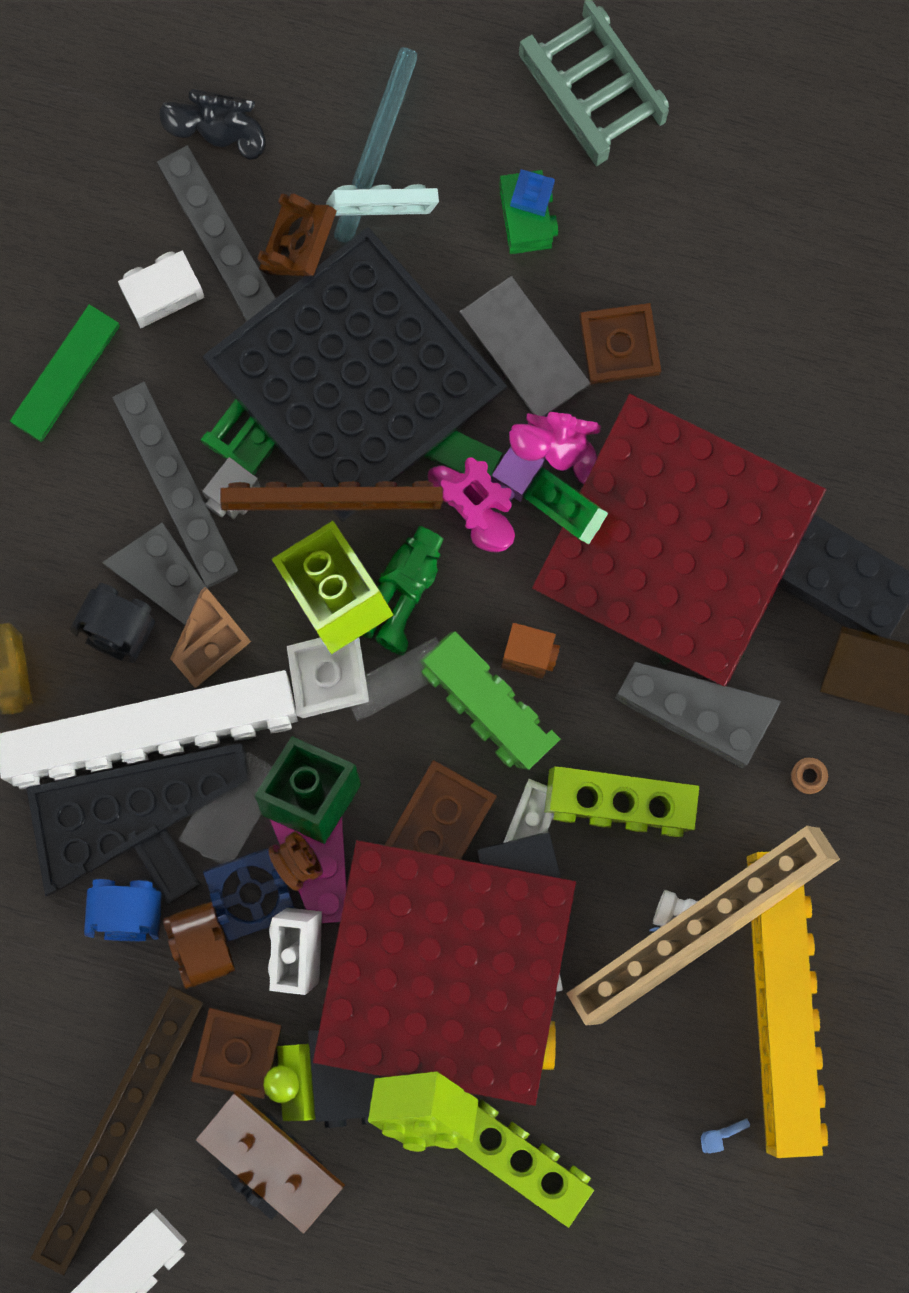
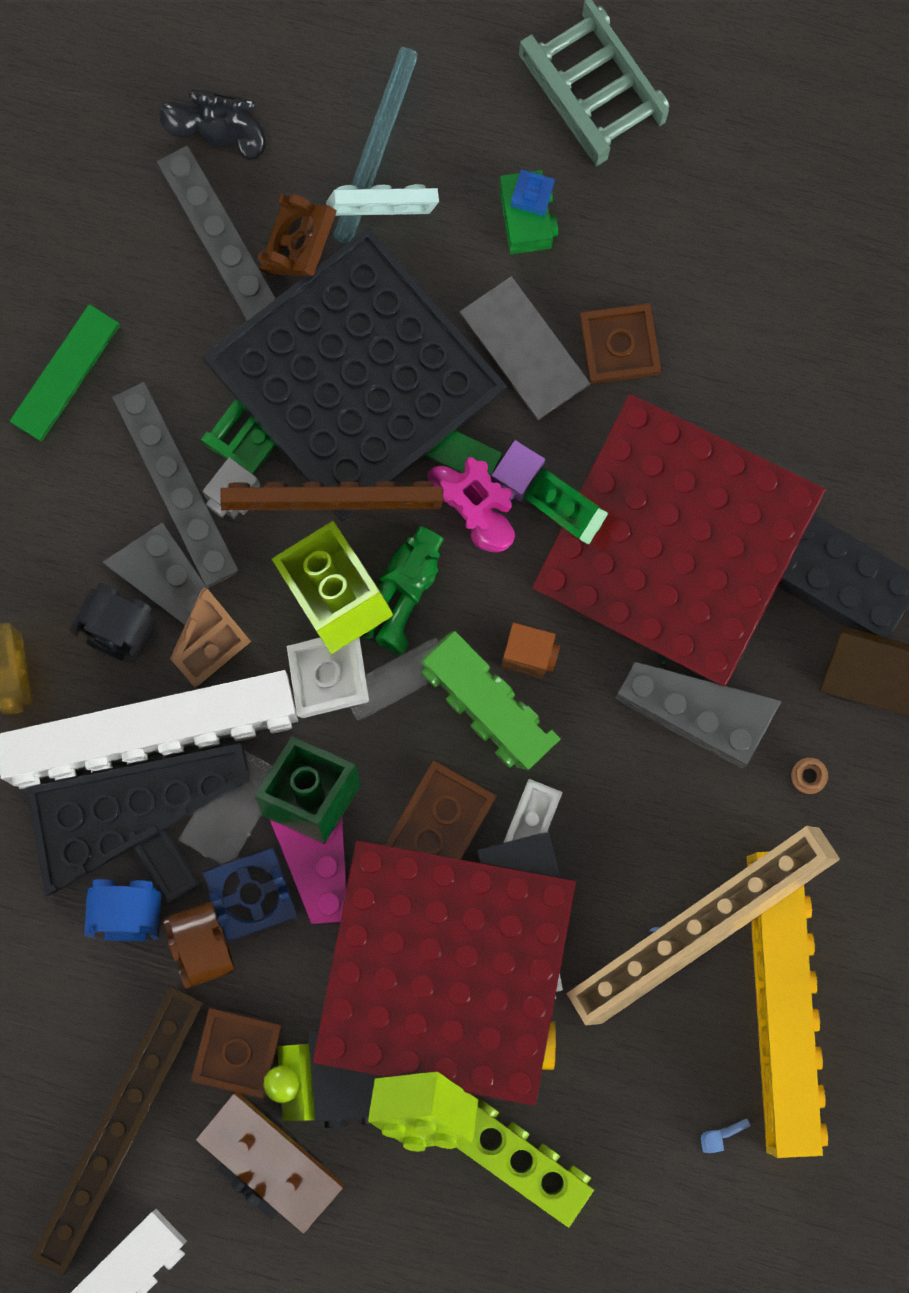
(160, 288): white brick -> none
(295, 861): reddish brown wheel -> none
(295, 951): white brick -> none
(559, 440): dark pink animal -> none
(670, 907): white wheel -> none
(678, 798): lime brick -> none

